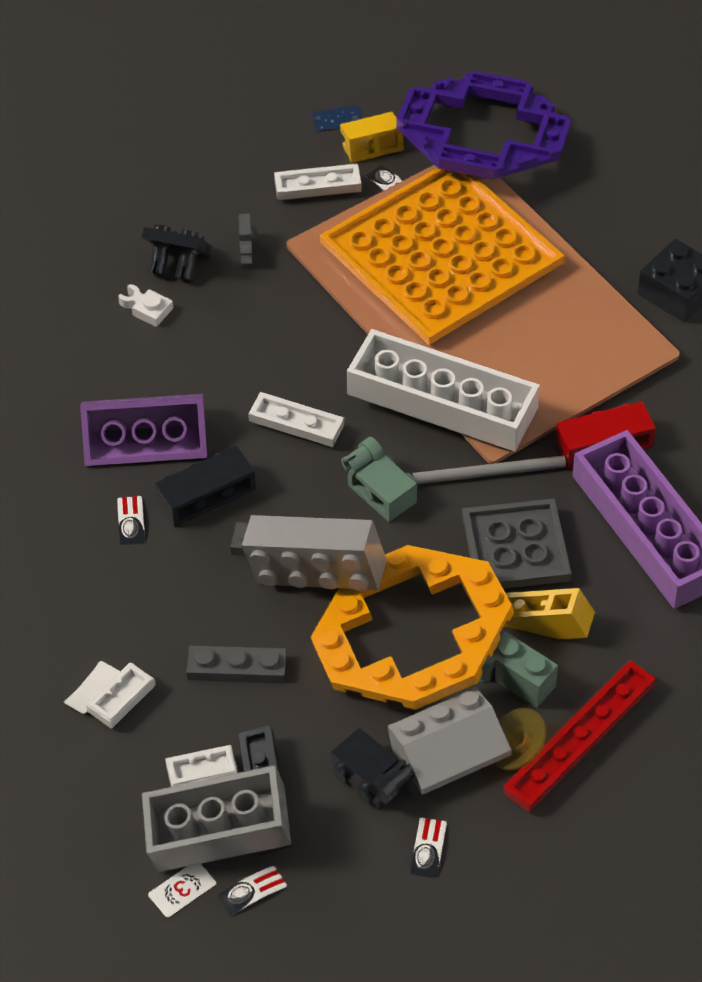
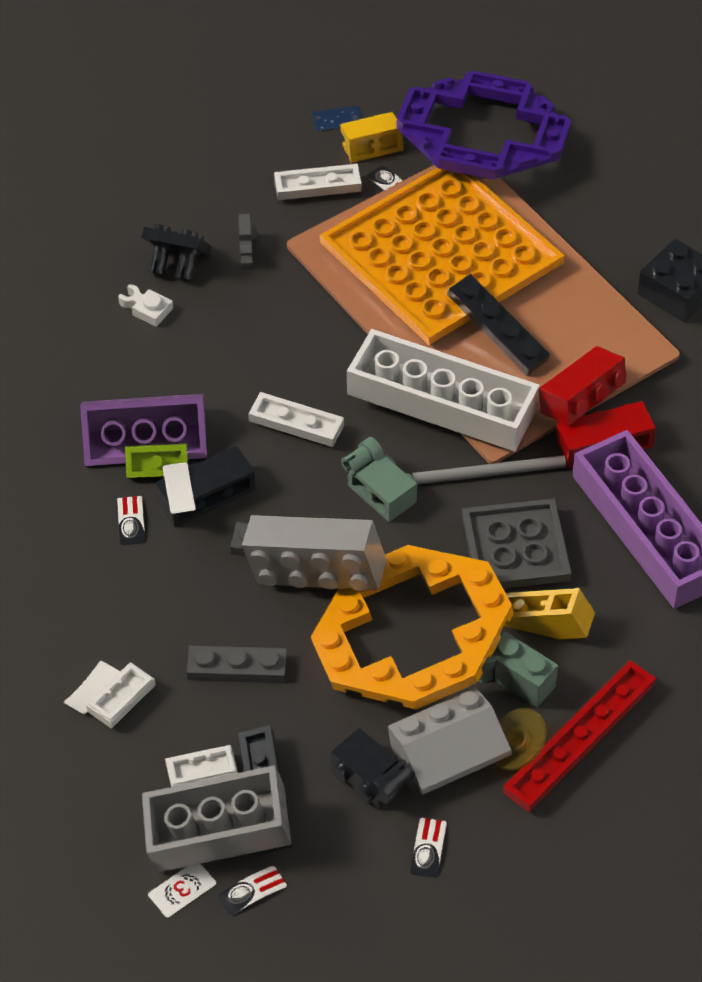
(150, 459): none -> lime plate
(179, 488): none -> white sticker
(498, 324): none -> black plate
(582, 385): none -> red brick

